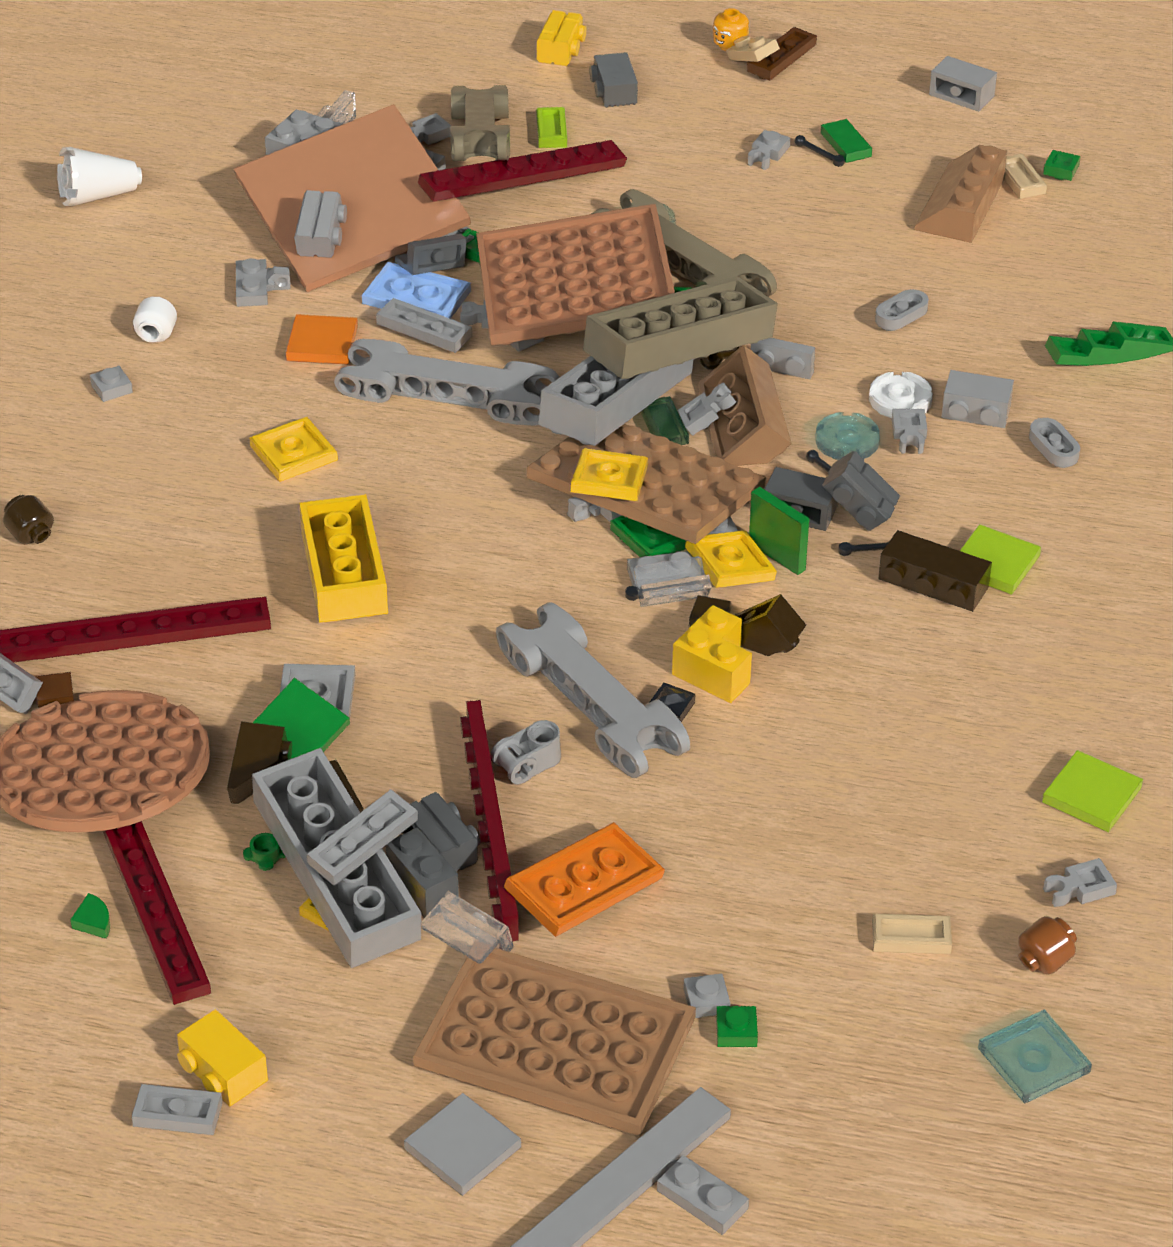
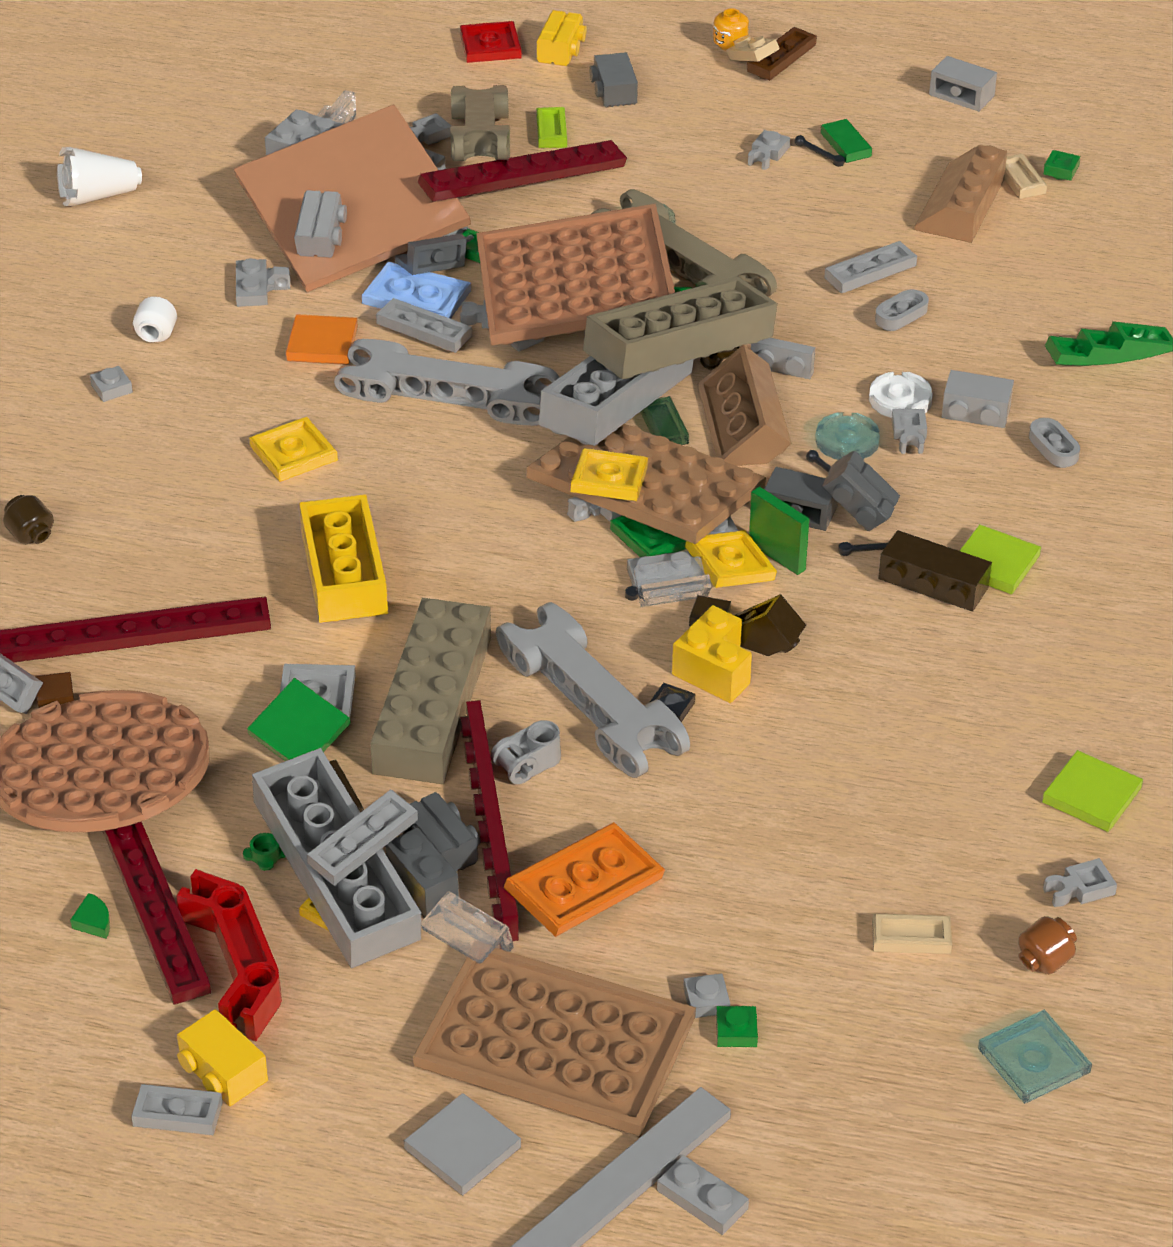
(228, 912): none -> red piece
(256, 749): dark brown slope -> none
(431, 691): none -> dark tan brick
(490, 41): none -> red tile
(703, 409): light grey plate -> none
(870, 267): none -> light grey plate

